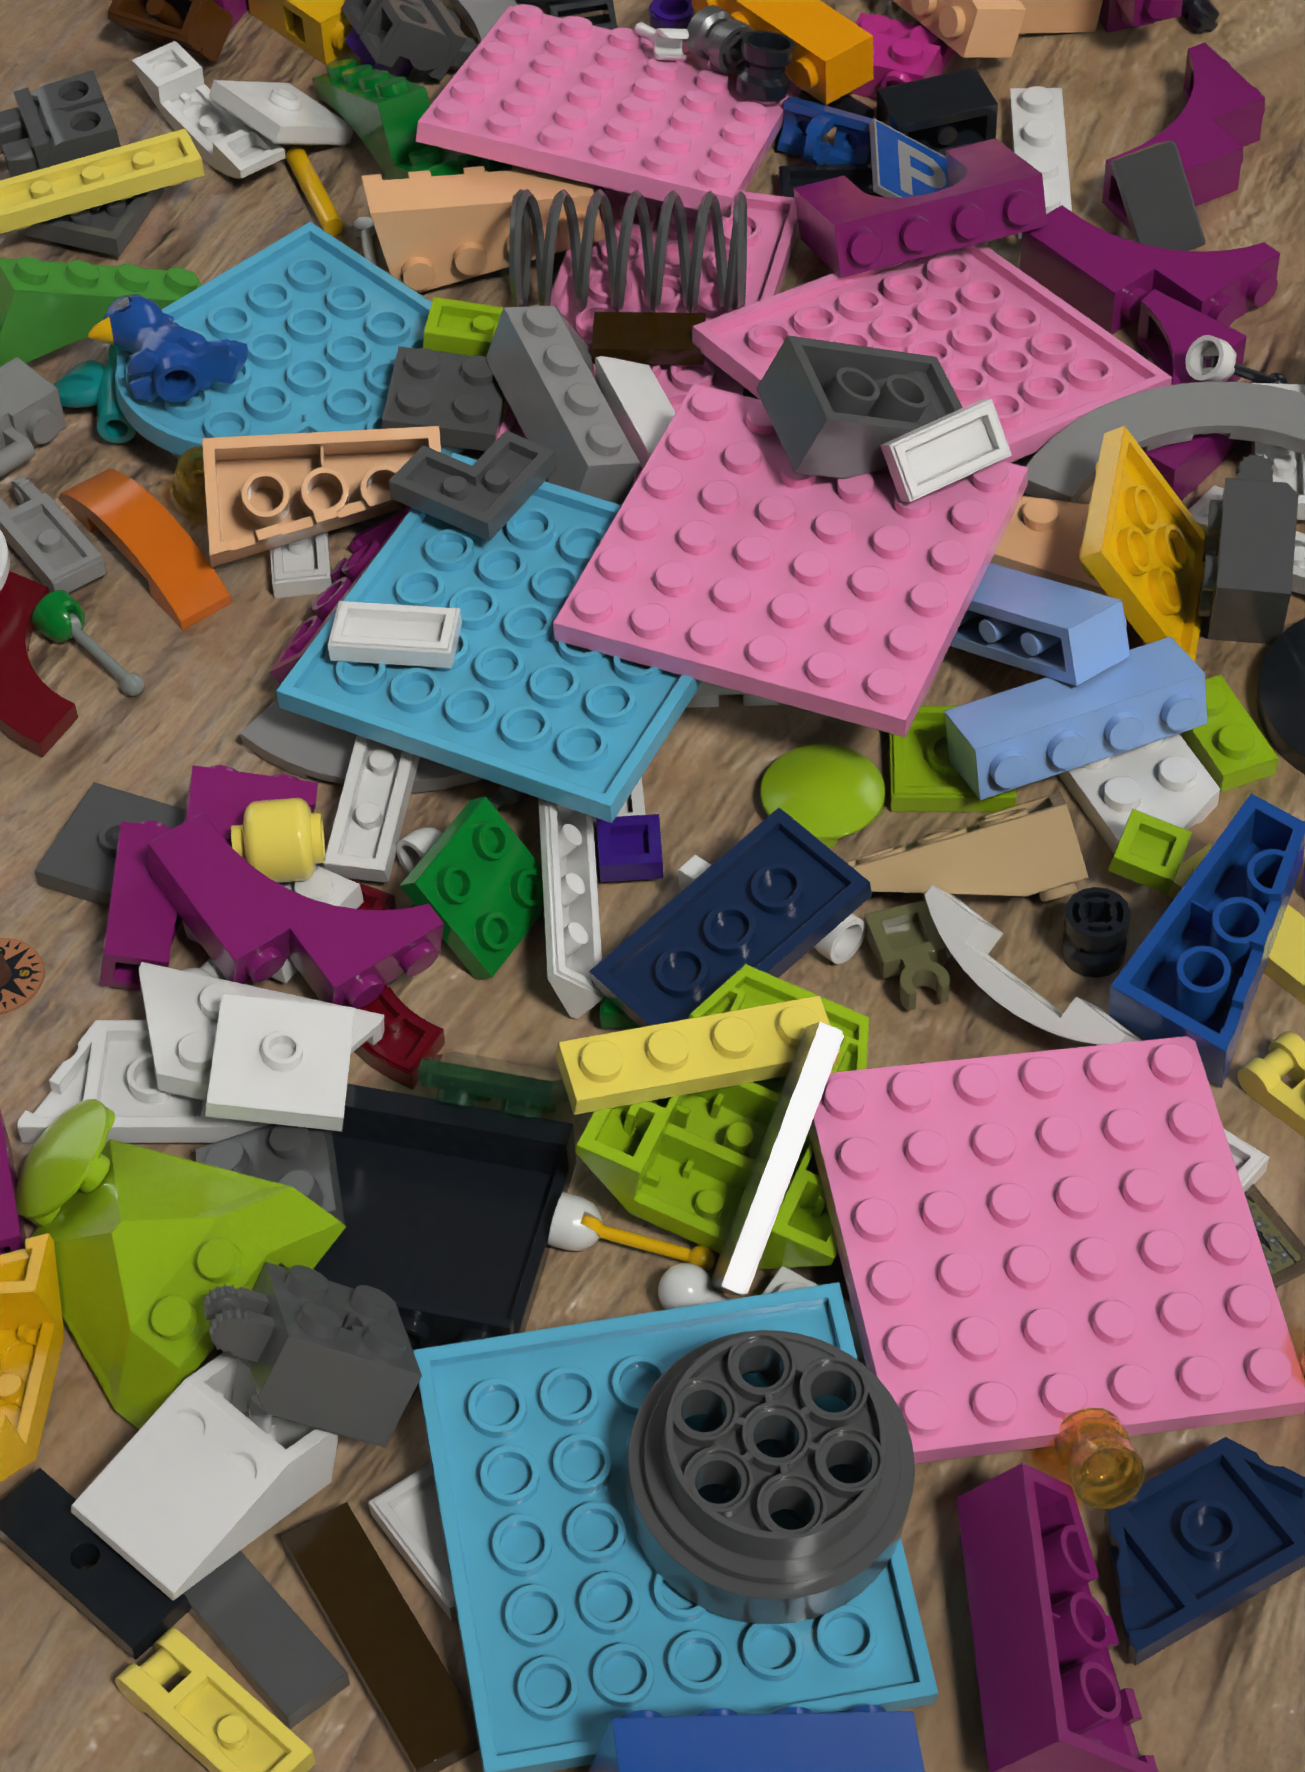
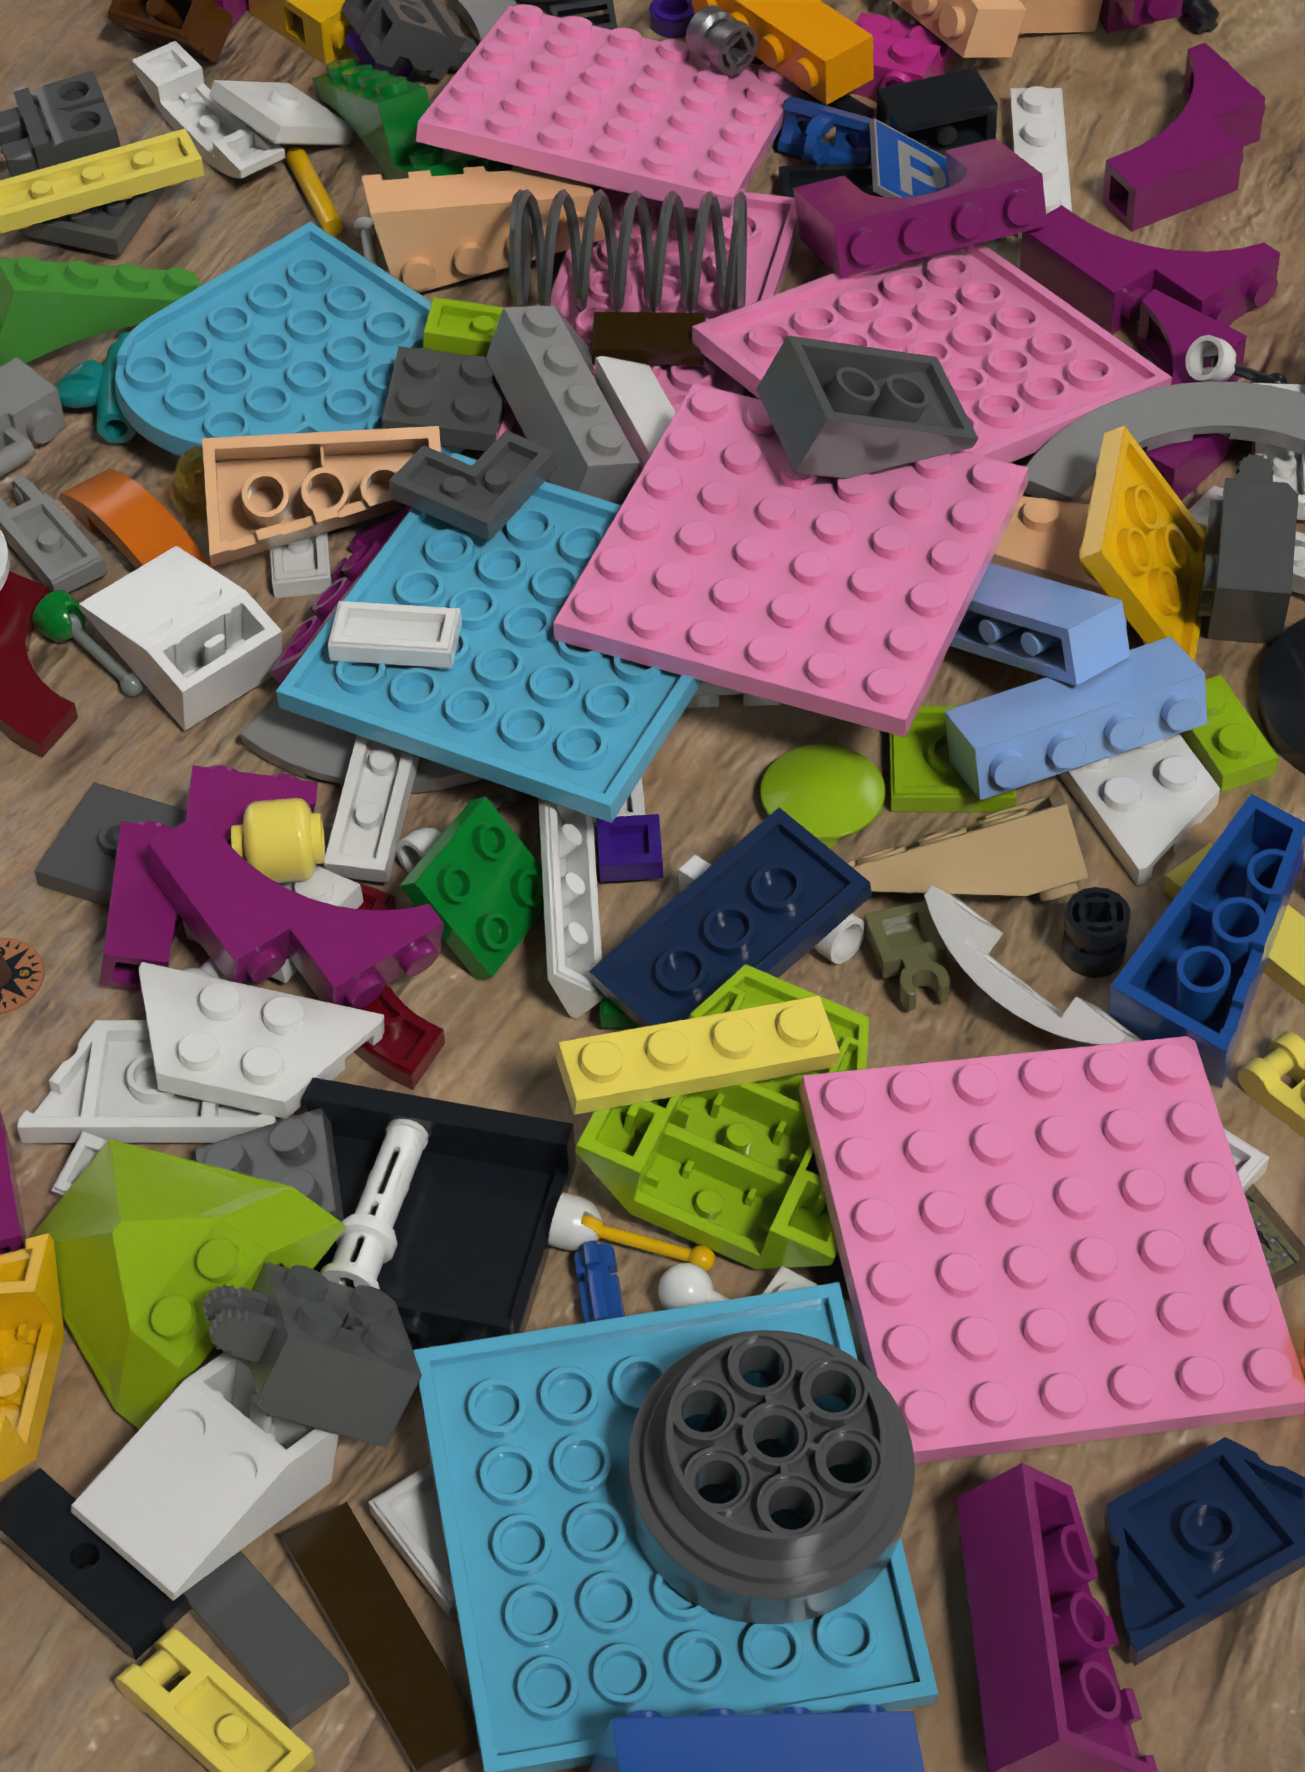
(64, 1161): lime dish -> none
(168, 356): blue animal -> none
(187, 634): none -> white slope
(280, 1062): white plate -> none
(369, 1232): none -> white pin
(472, 1078): clear green tile -> none
(600, 1291): none -> blue axle
(665, 41): white hand -> none
(764, 67): black wheel -> none
(776, 1159): tile -> none
(946, 450): white tile -> none
(1099, 1458): clear yellow wheel -> none
(1150, 851): lime plate -> none
(1158, 198): dark grey slope -> none

